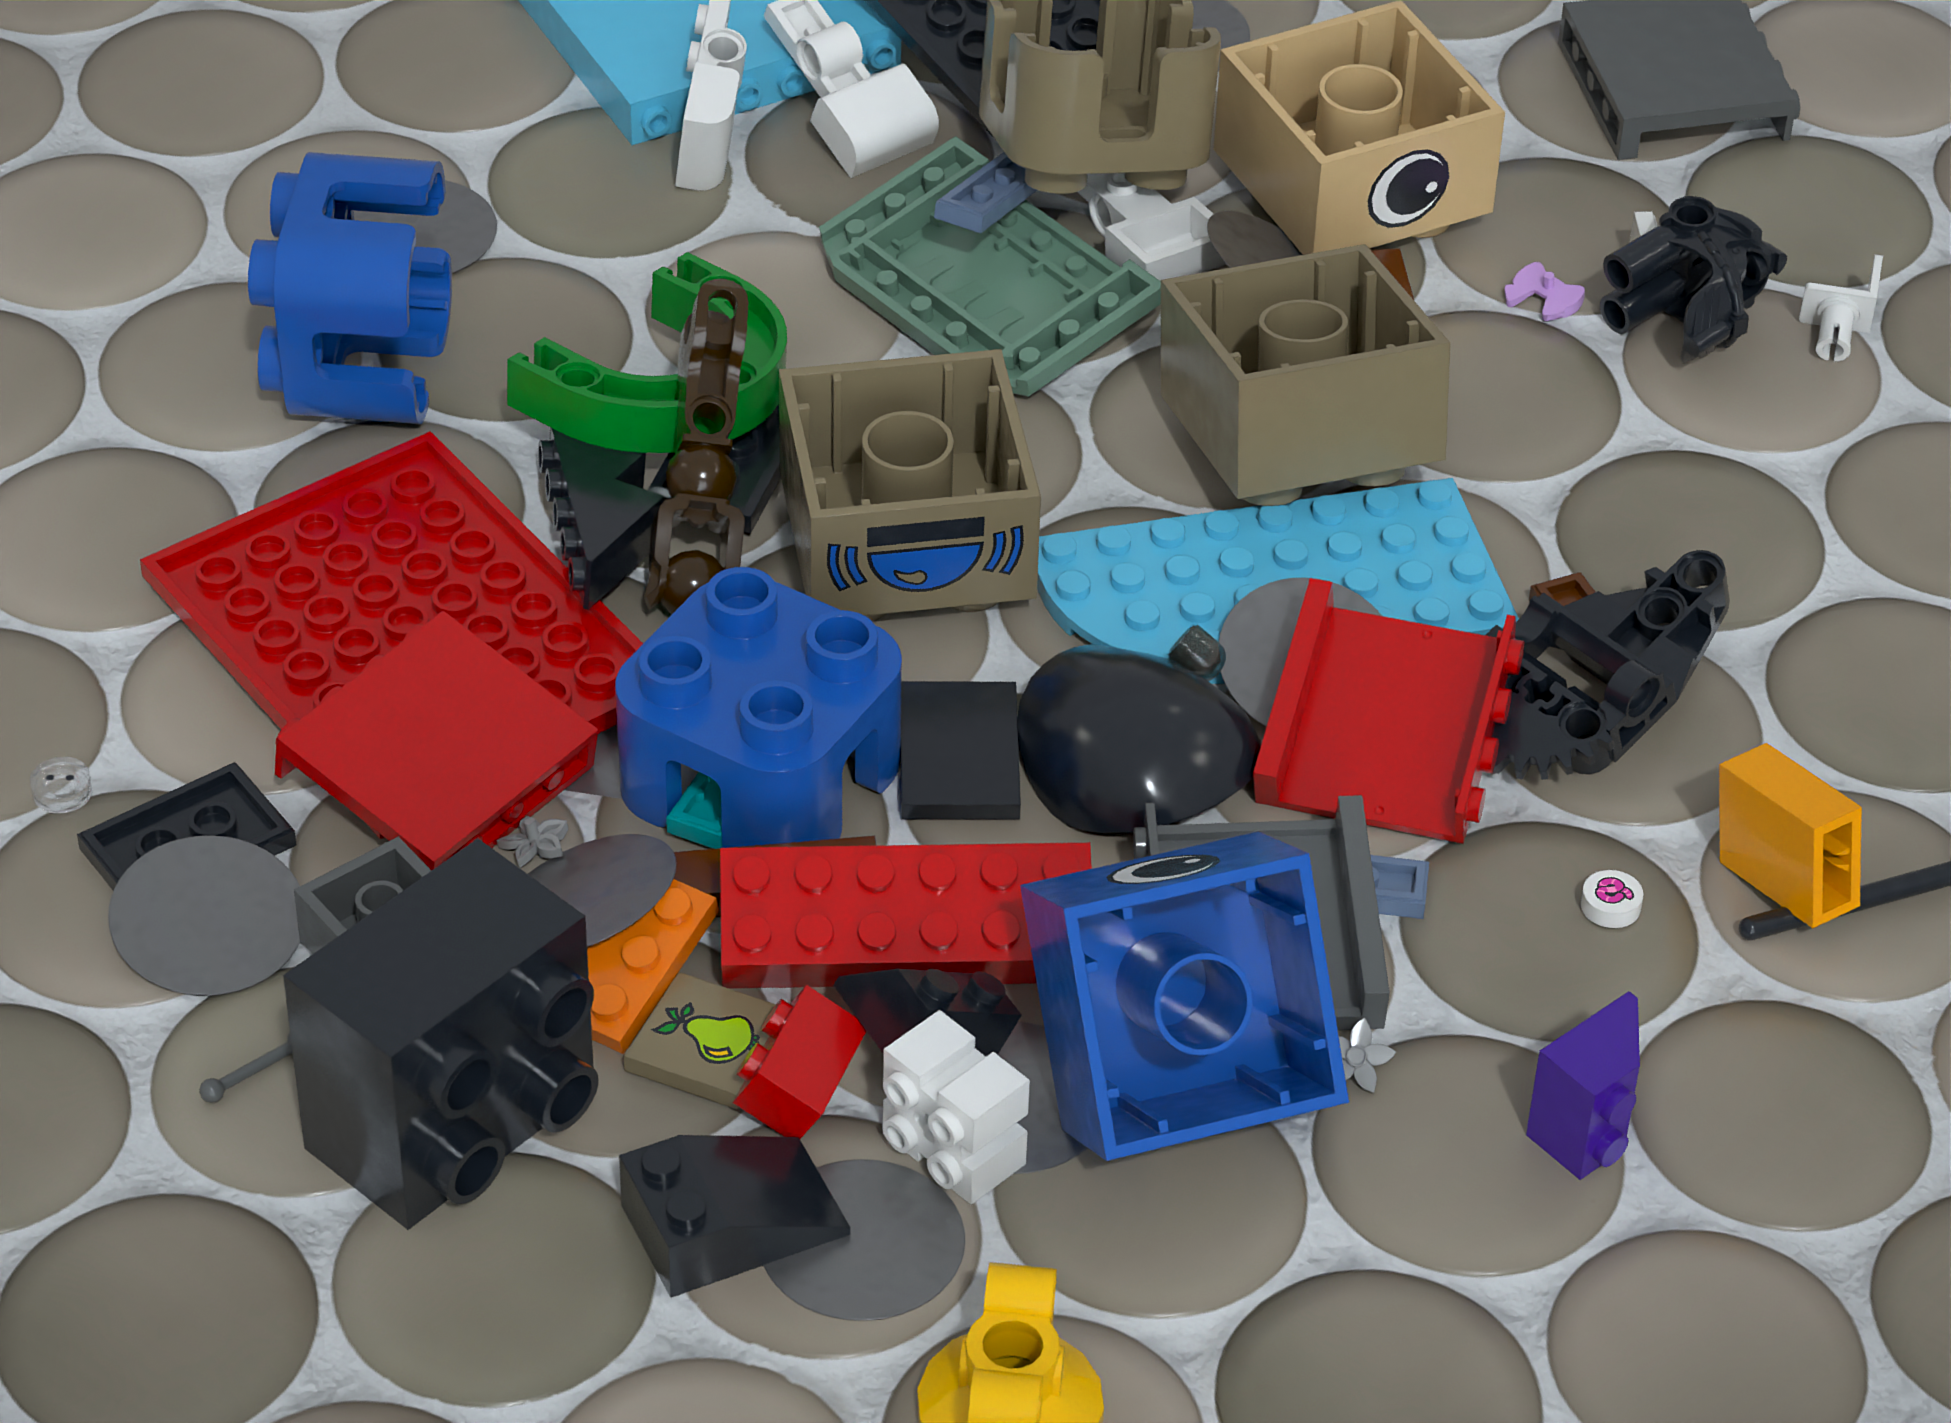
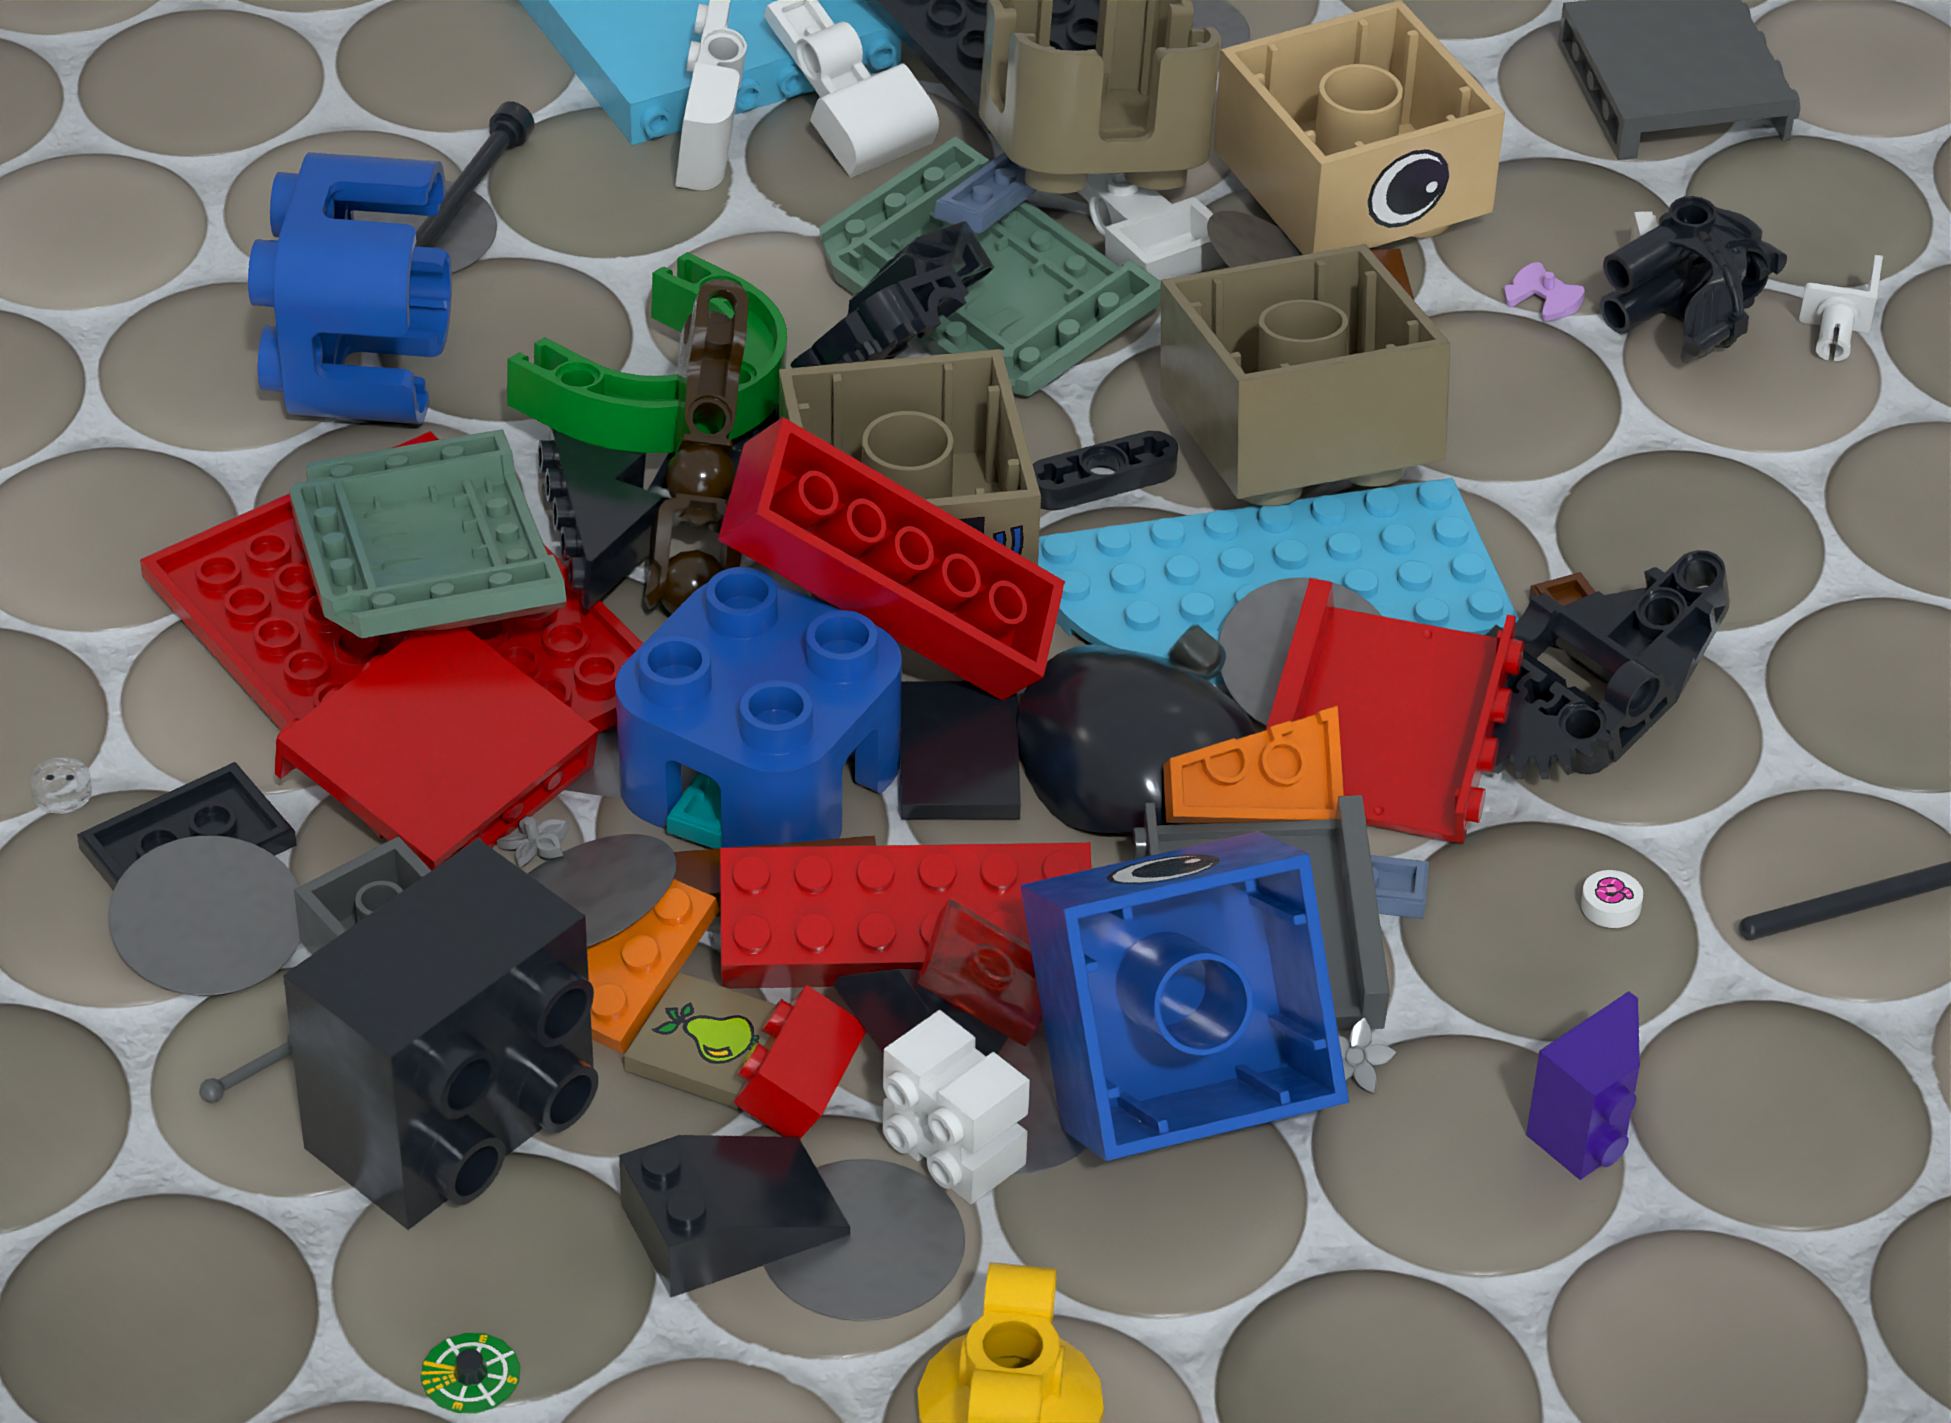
(424, 538): none -> sand green slope
(470, 1373): none -> green piece
(508, 128): none -> black piece
(892, 559): none -> red brick
(904, 299): none -> black connector
(983, 972): none -> clear red tile
(1138, 462): none -> black beam
(1263, 777): none -> orange wing
(1790, 834): light orange brick -> none

